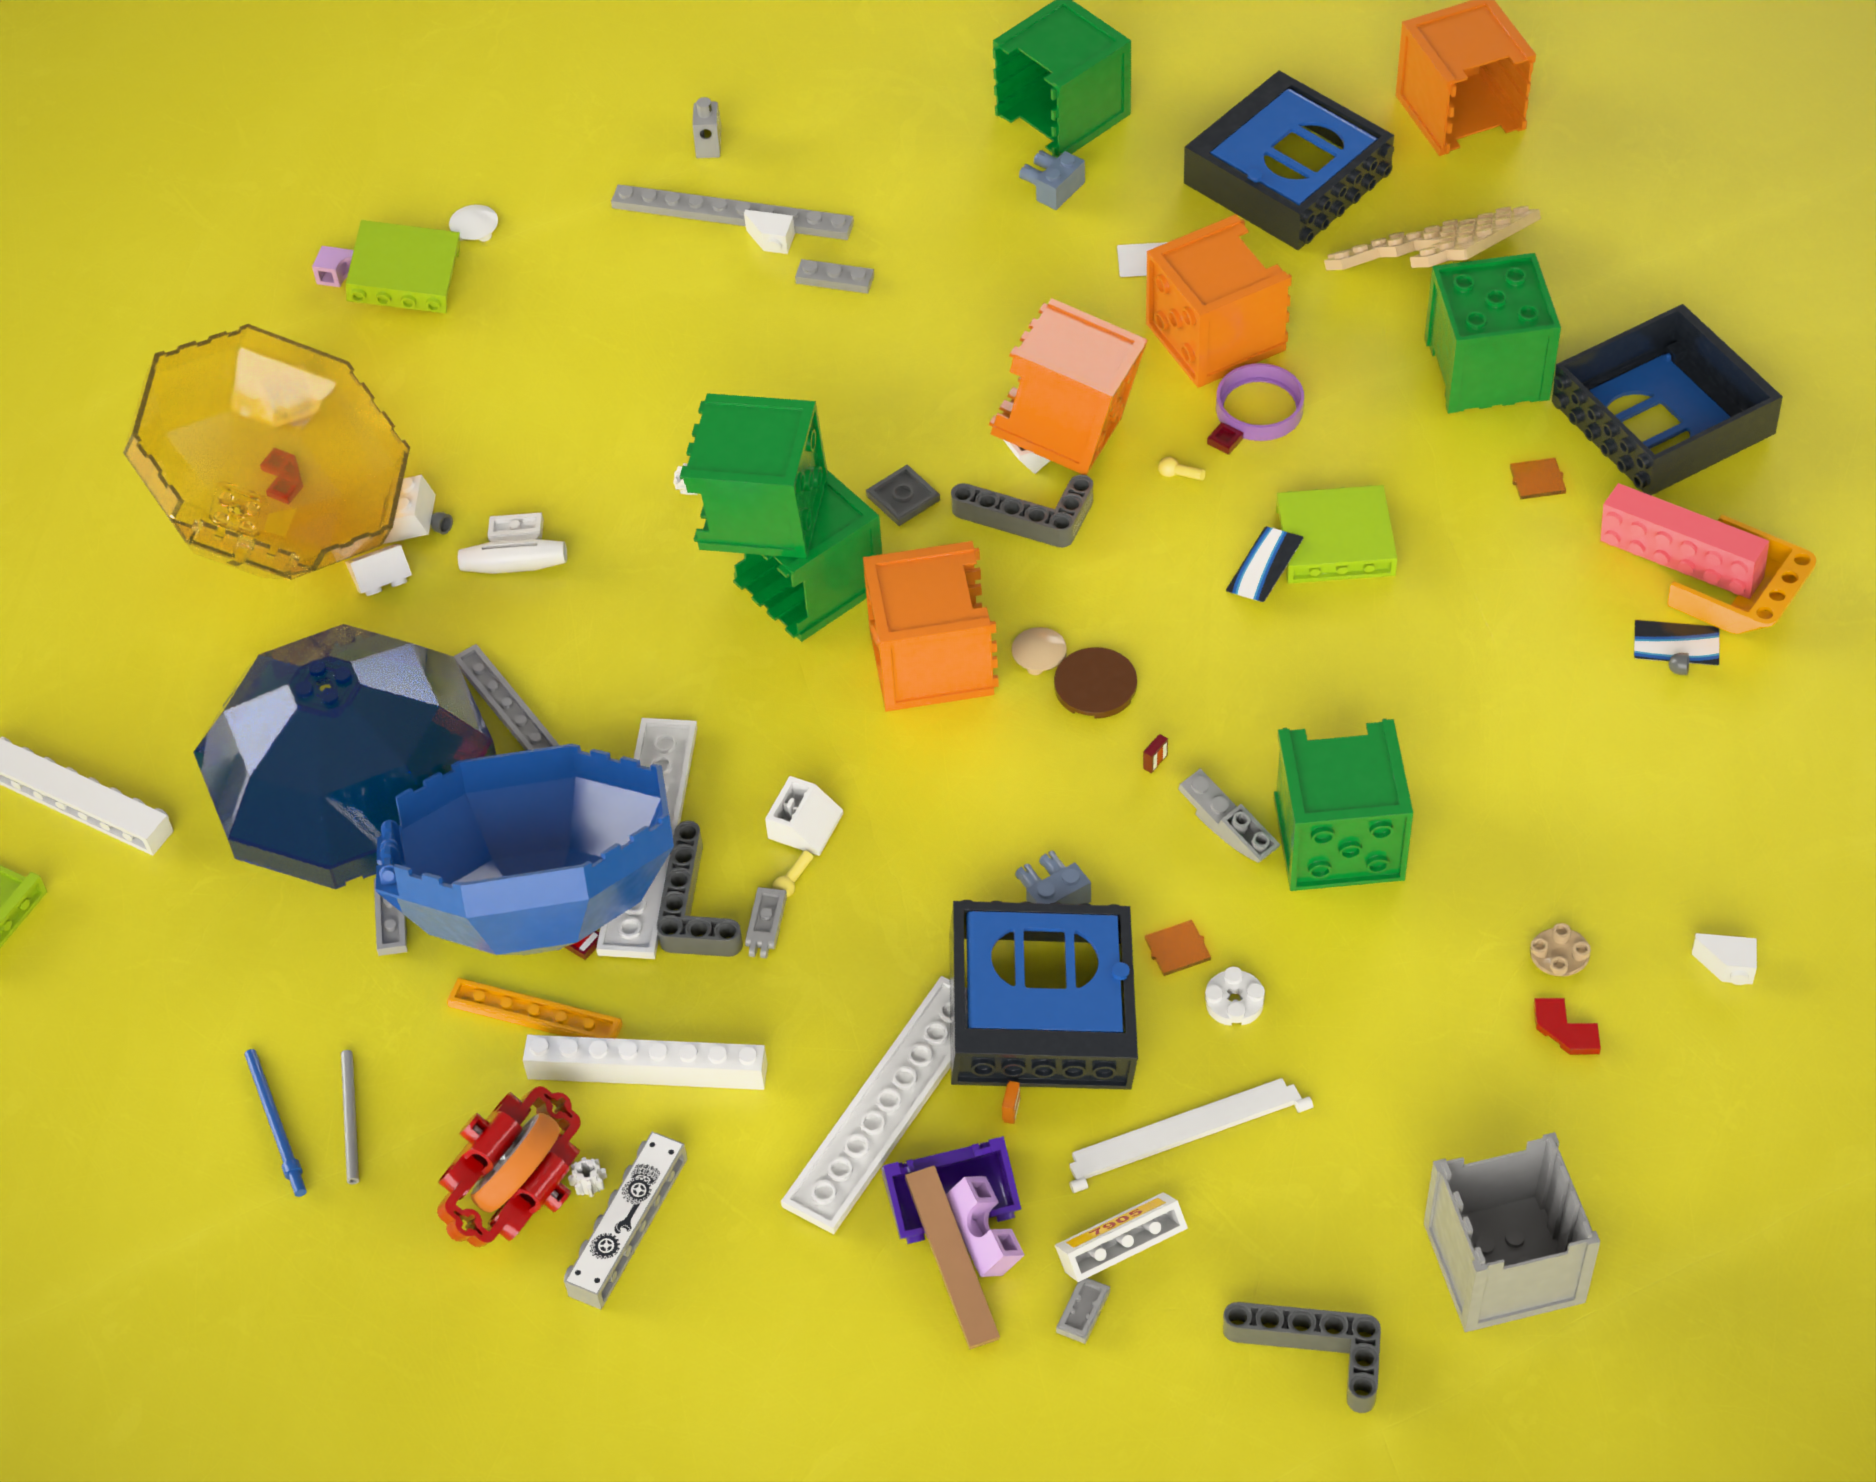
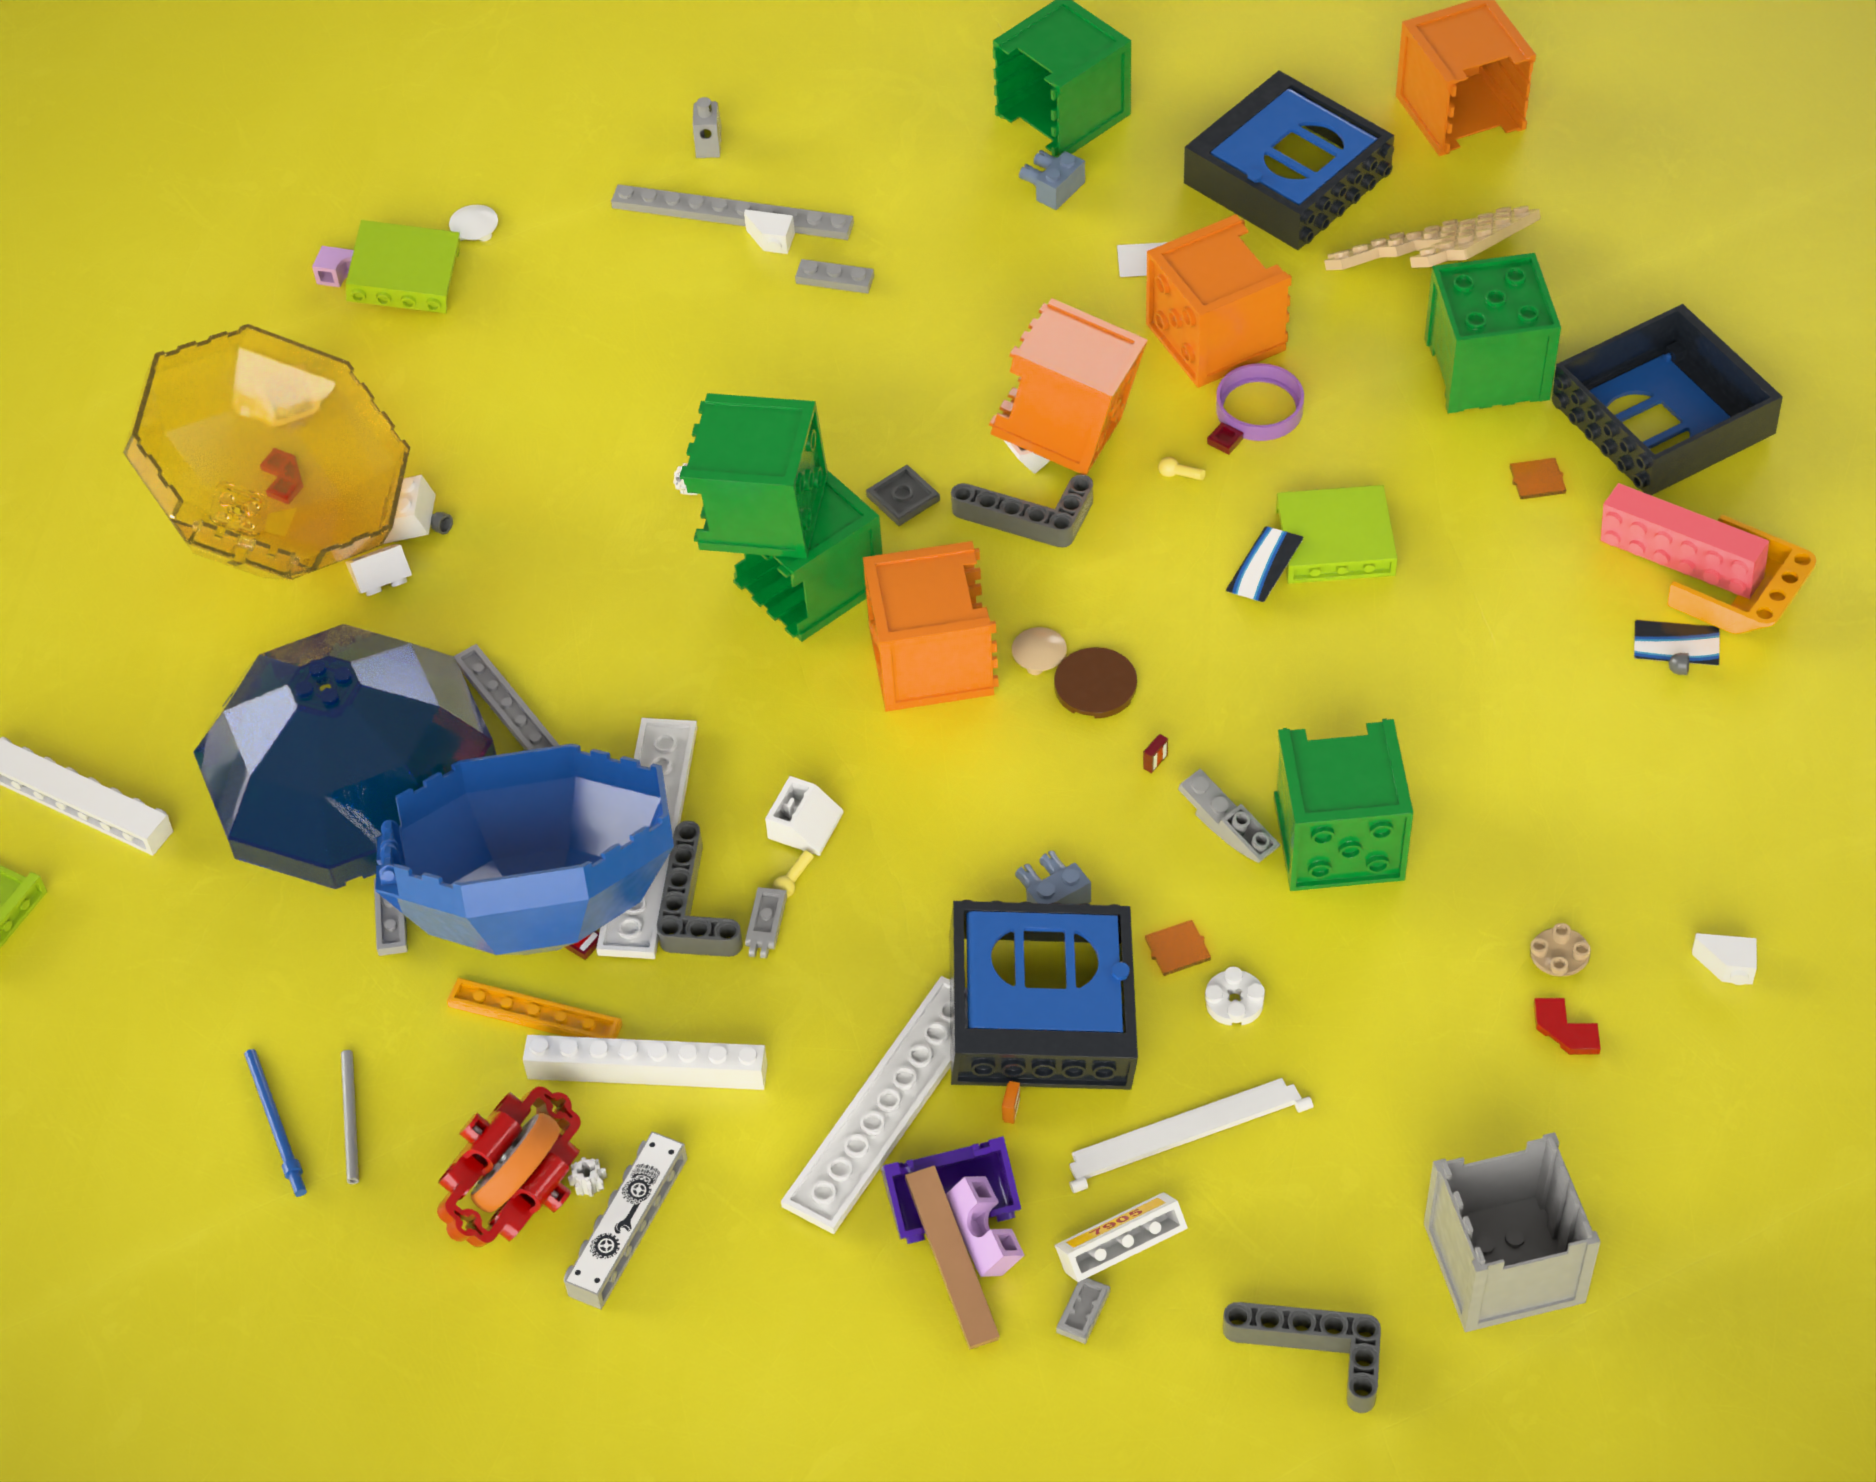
(513, 547): white plate -> none

